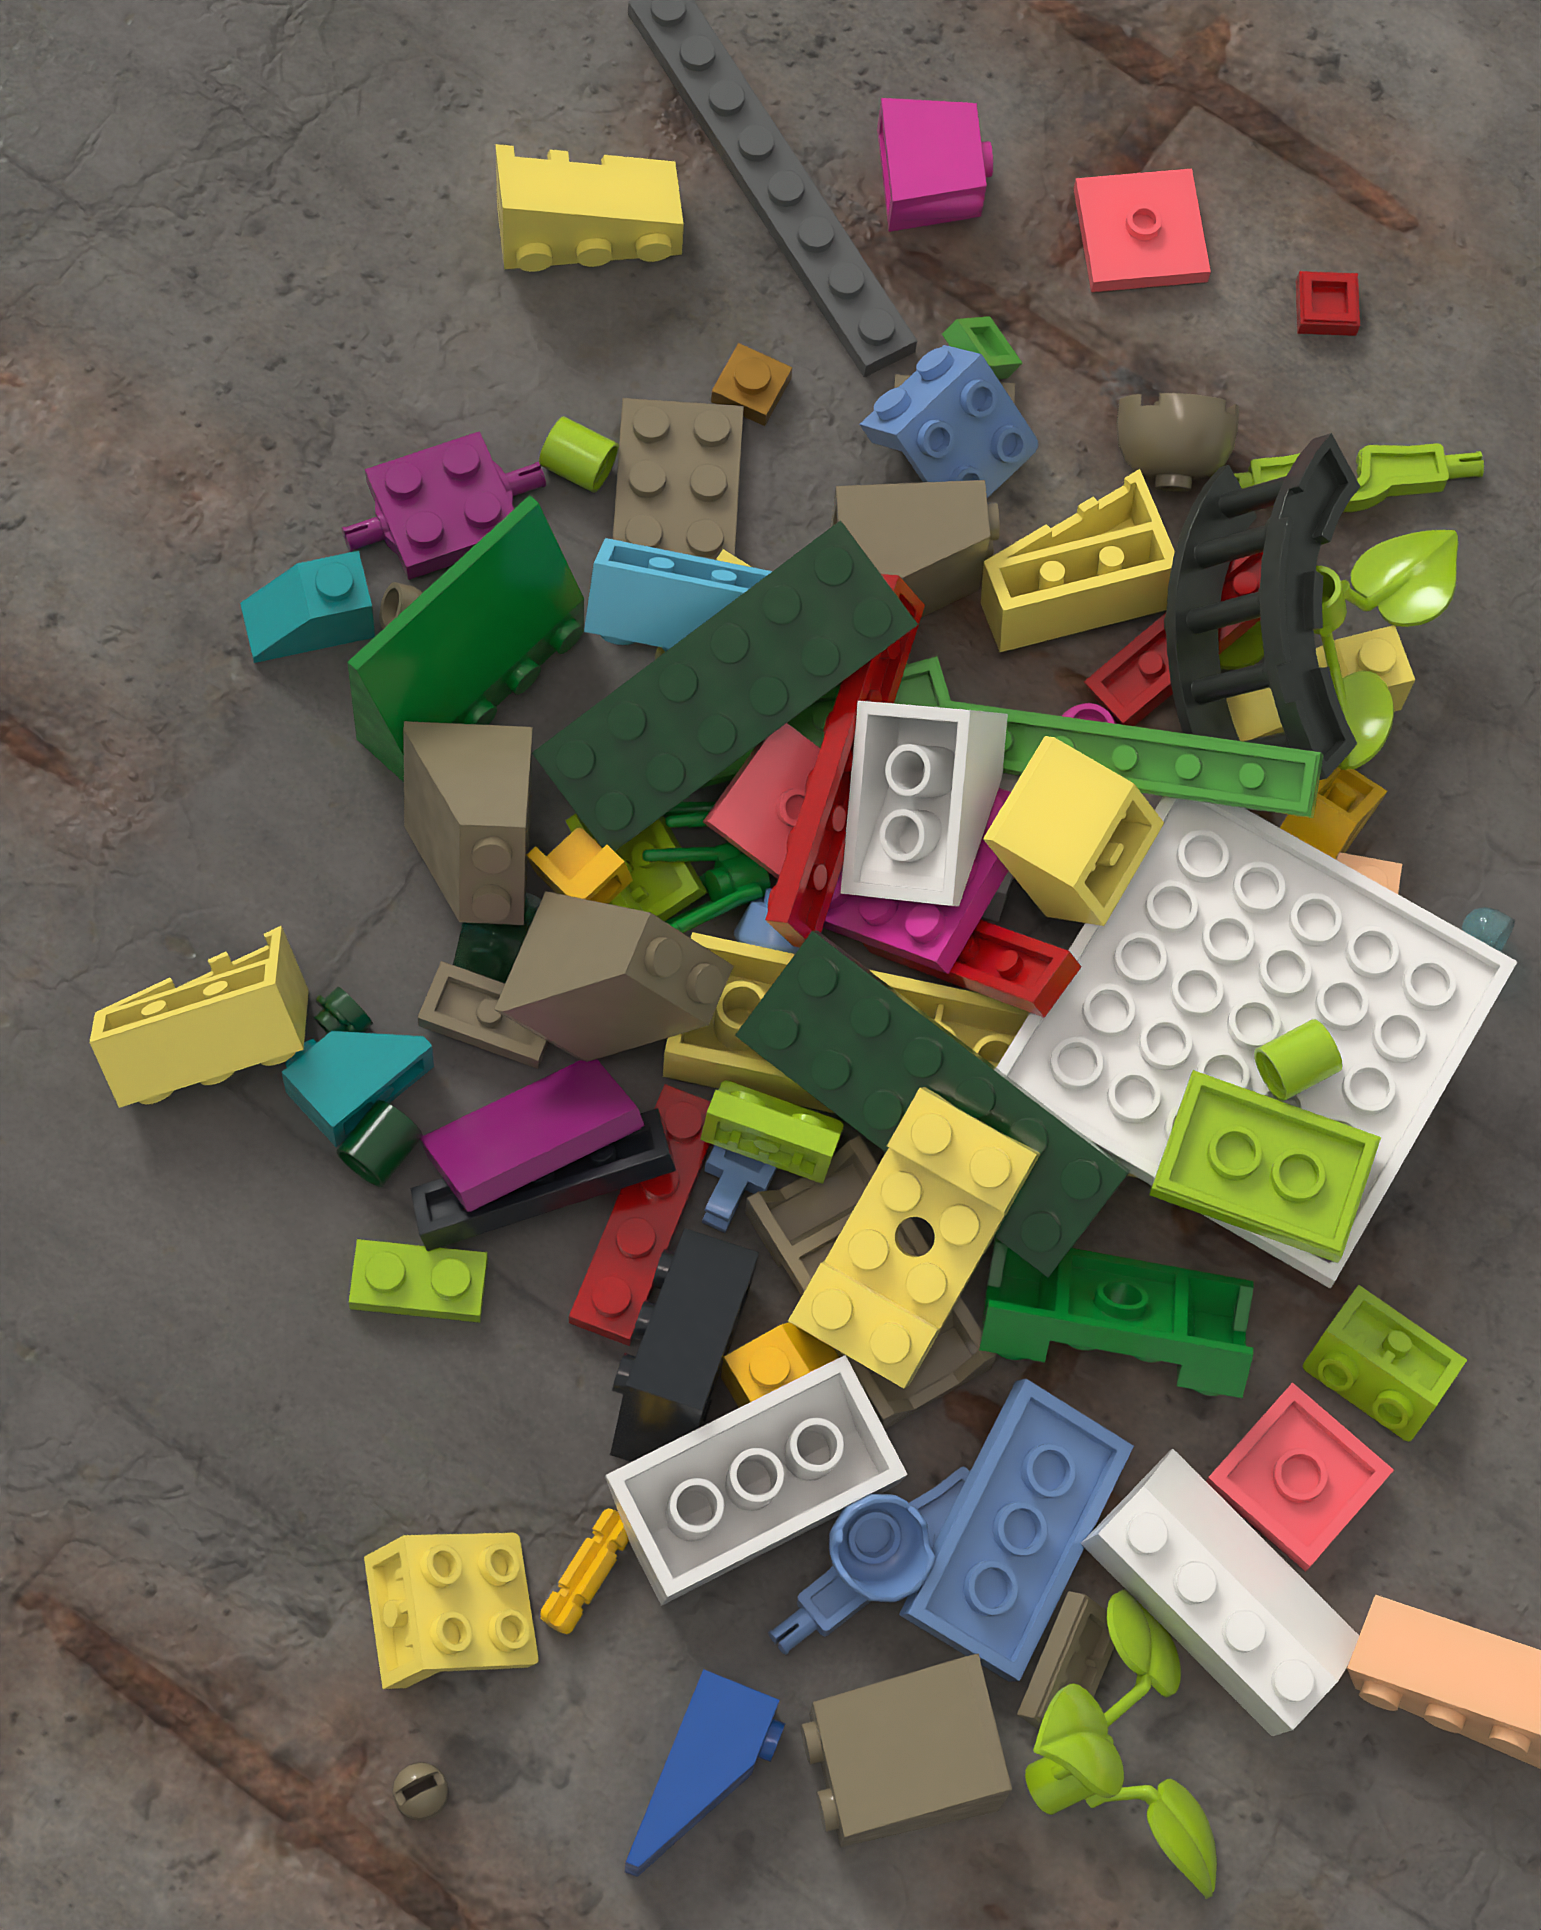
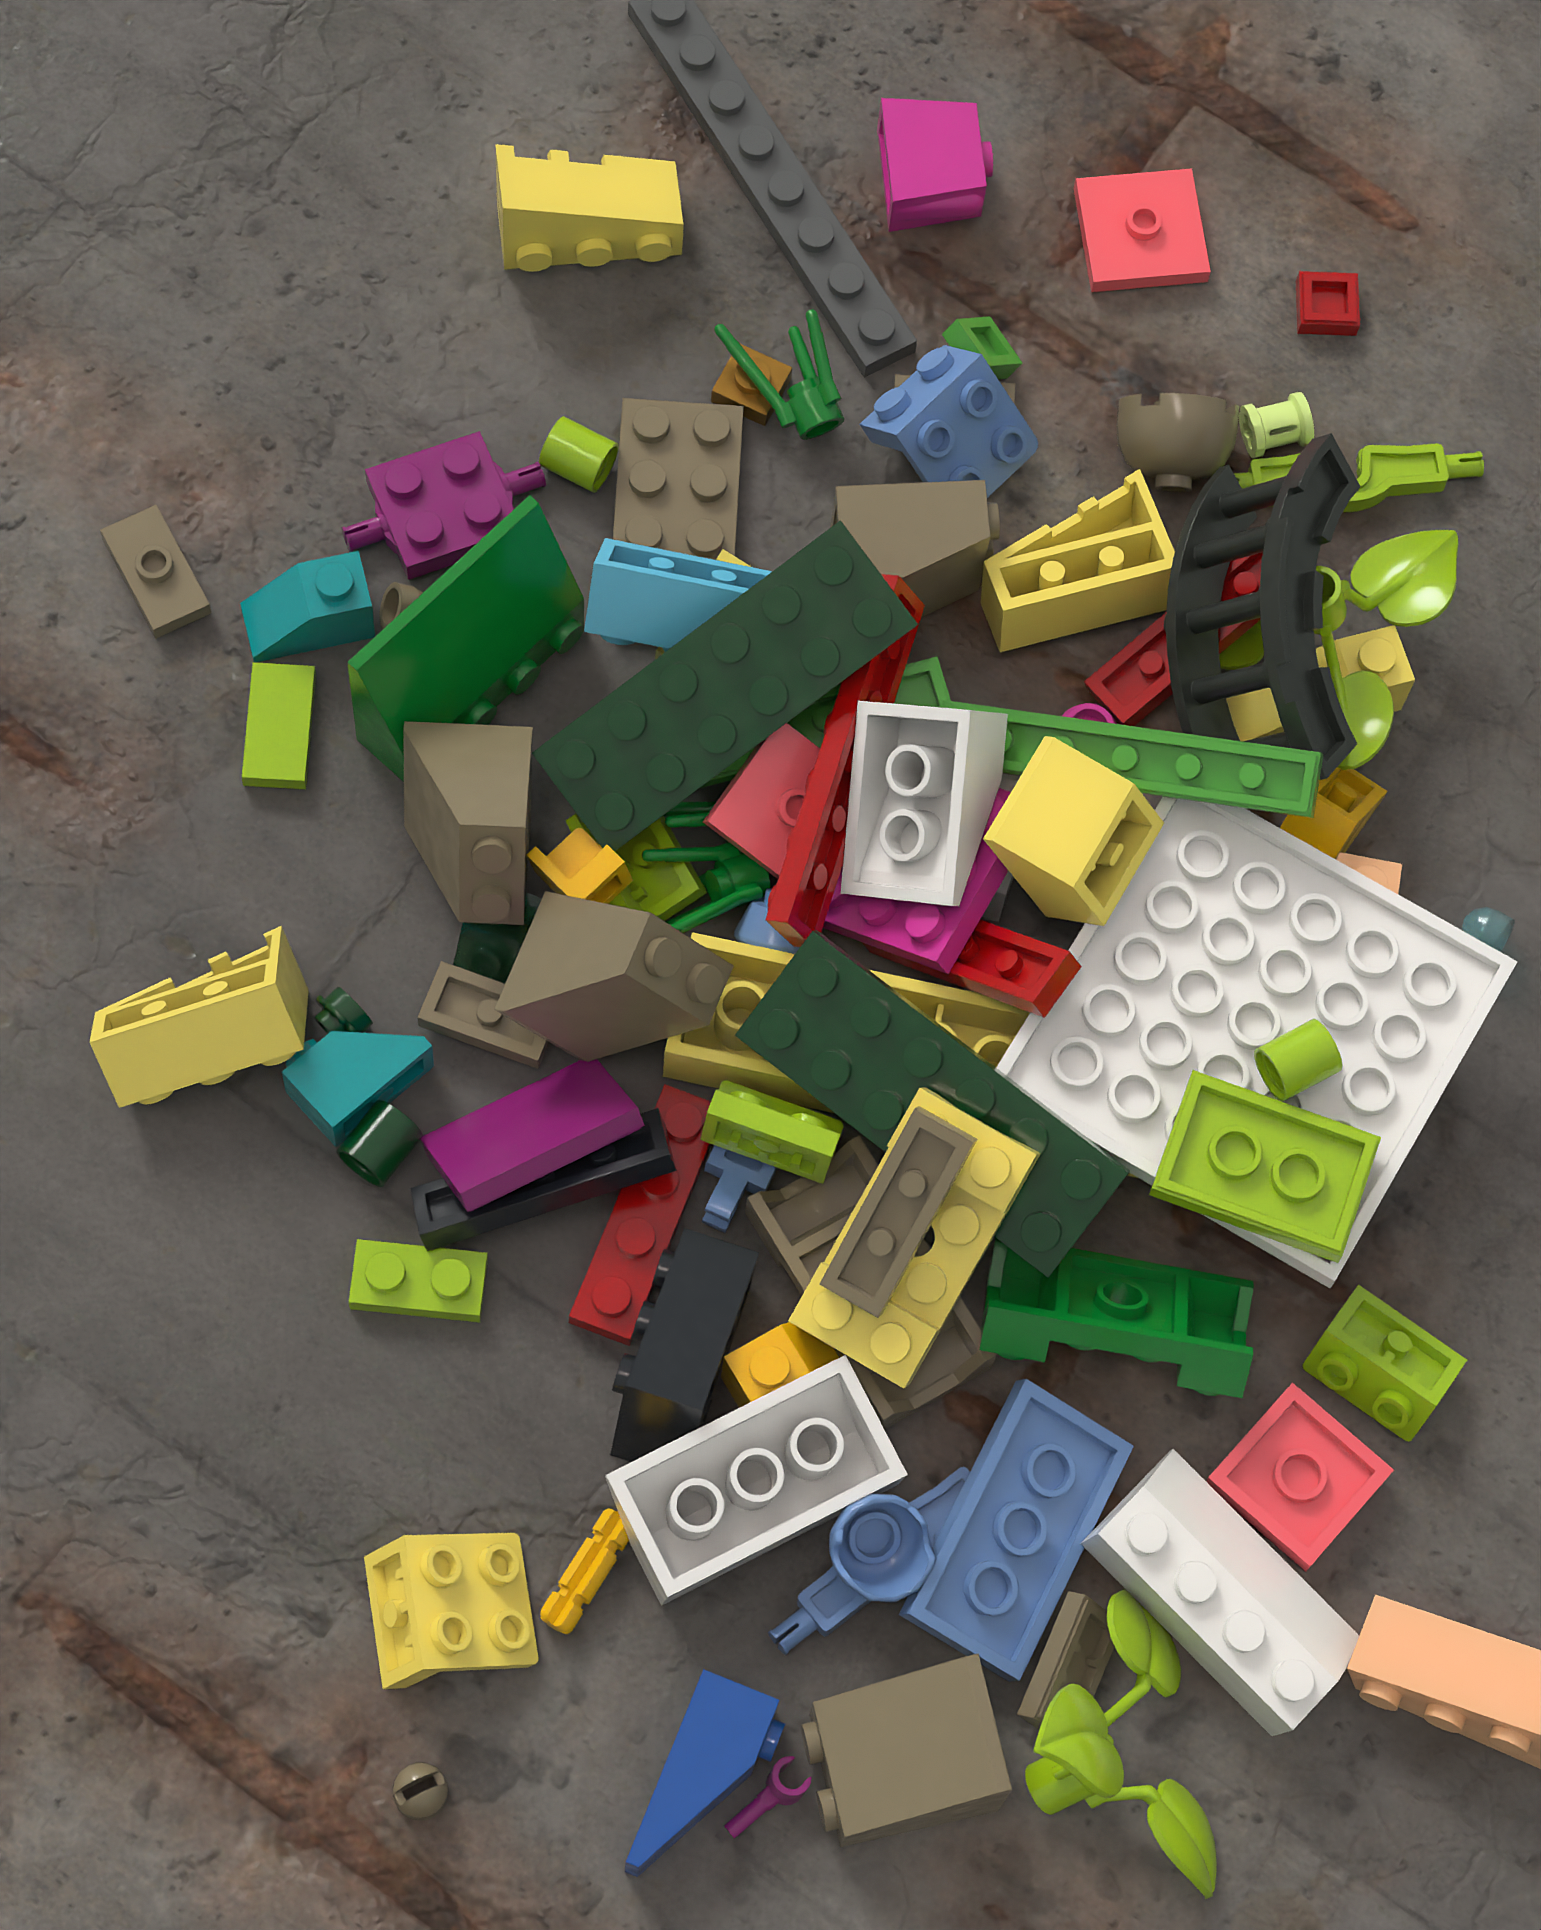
(155, 571): none -> dark tan plate
(279, 725): none -> lime tile
(768, 1798): none -> magenta hand
(812, 401): none -> green plant
(898, 1211): none -> dark tan plate
(1276, 424): none -> yellowish green bush

